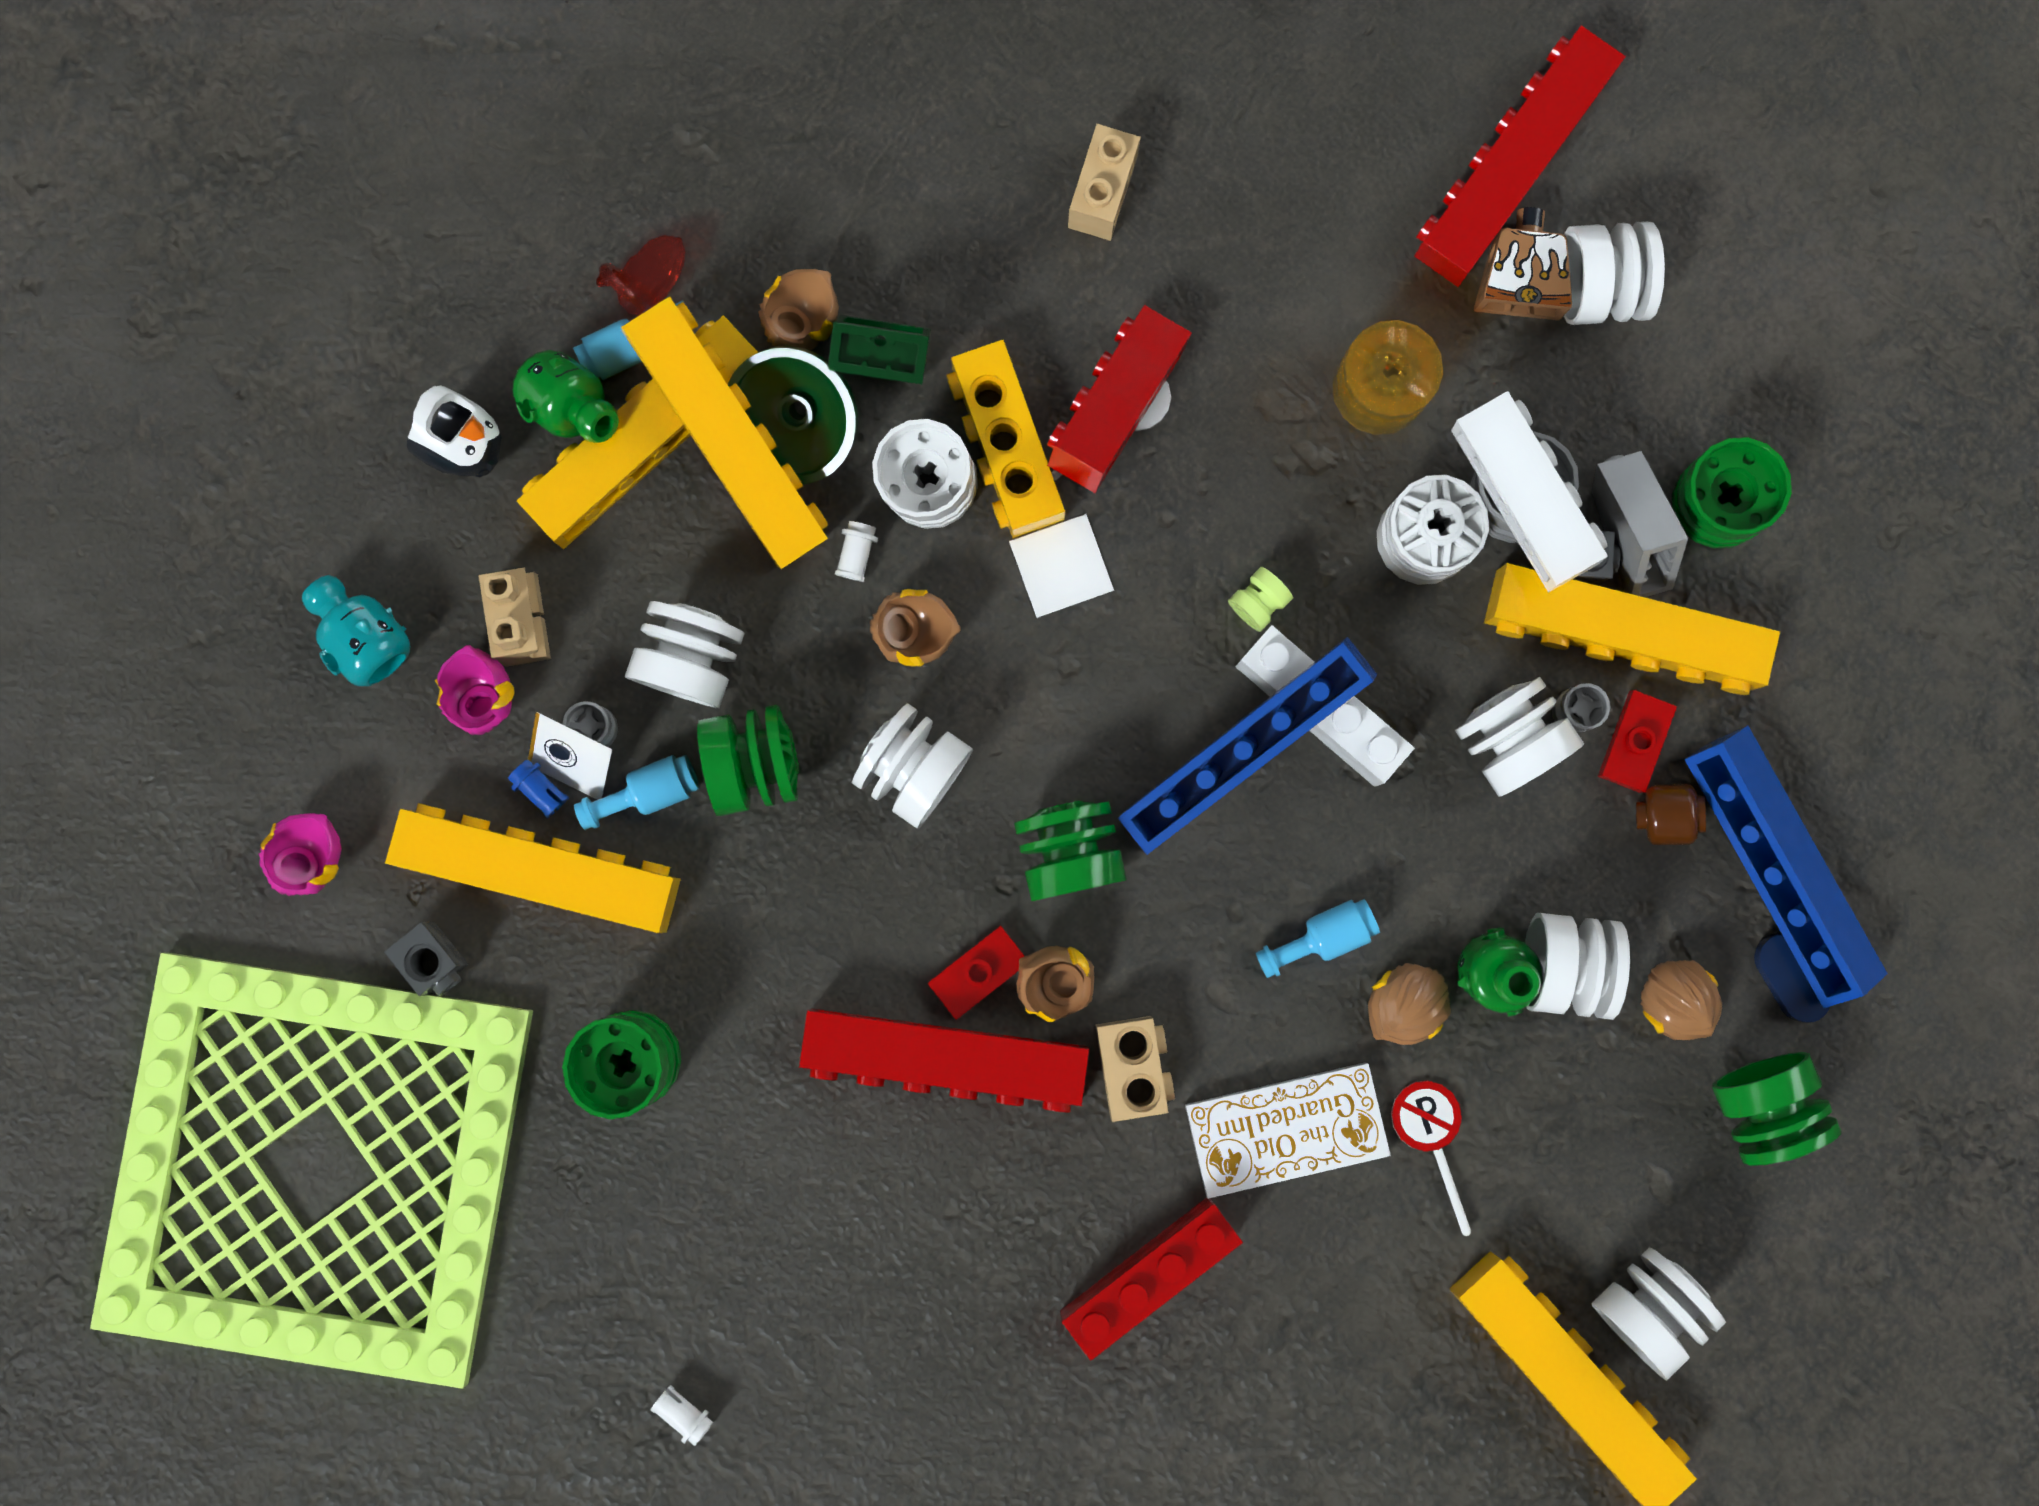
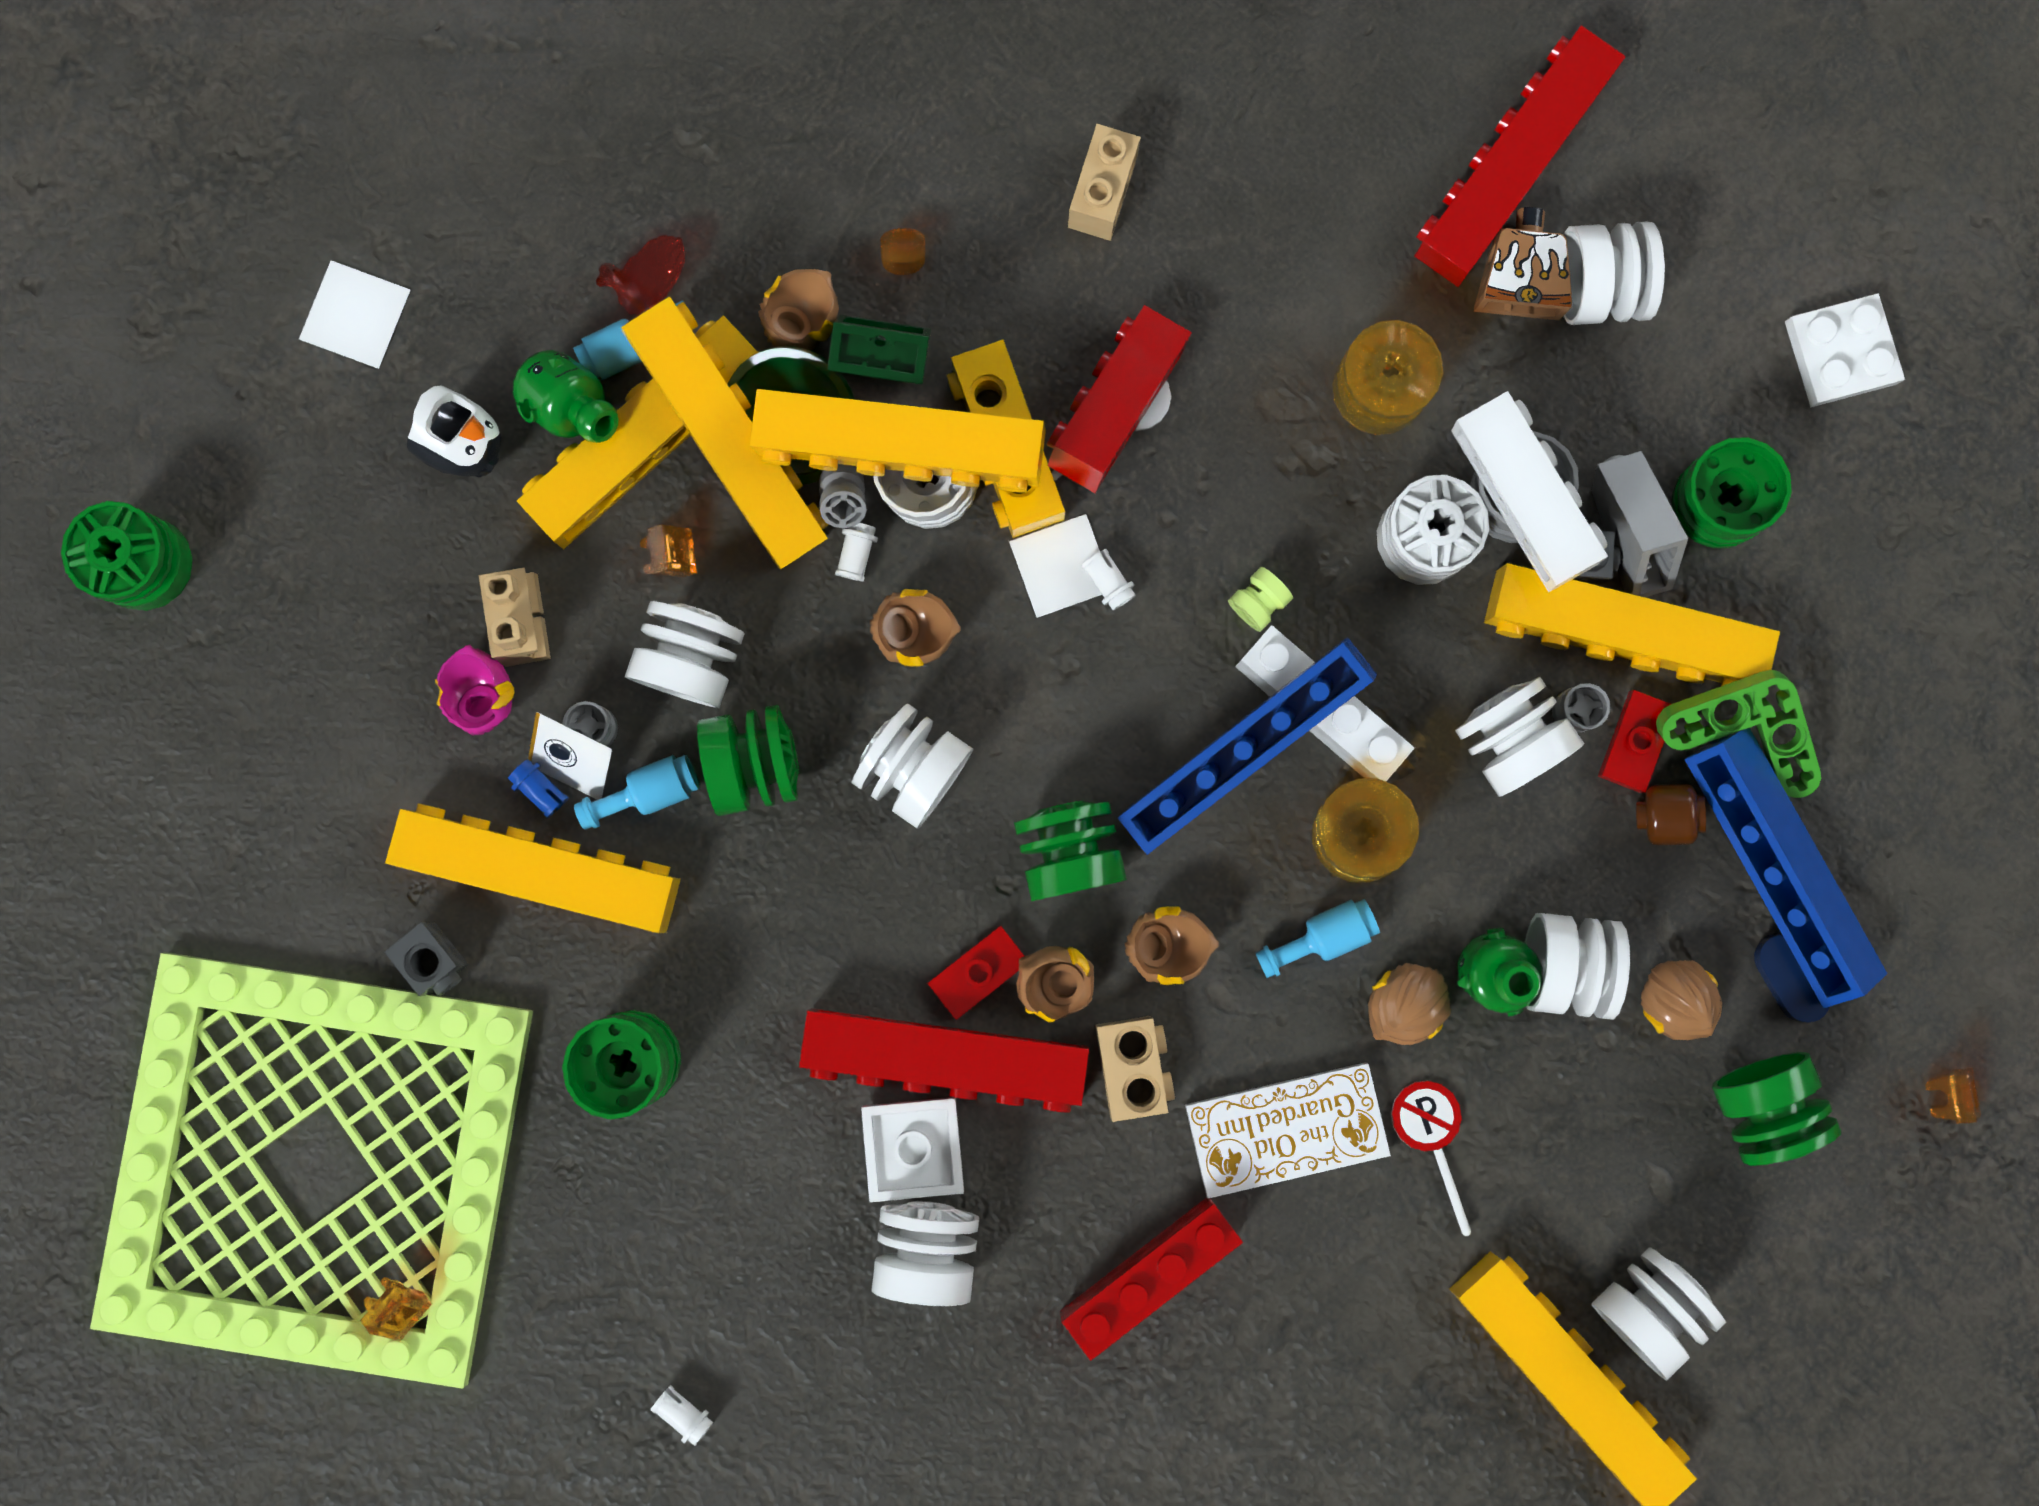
(149, 564): none -> green wheel
(300, 854): dark pink hair -> none
(354, 314): none -> white sticker
(355, 633): teal piece -> none
(395, 1310): none -> clear orange tile
(670, 551): none -> clear orange tile
(842, 497): none -> light grey wheel
(898, 439): none -> yellow brick
(903, 246): none -> clear orange tile
(912, 1149): none -> white plate
(925, 1262): none -> white wheel
(1109, 580): none -> white pin
(1170, 945): none -> medium nougat hair
(1387, 816): none -> clear yellow wheel
(1752, 711): none -> bright green beam
(1844, 350): none -> white plate
(1962, 1096): none -> clear orange tile

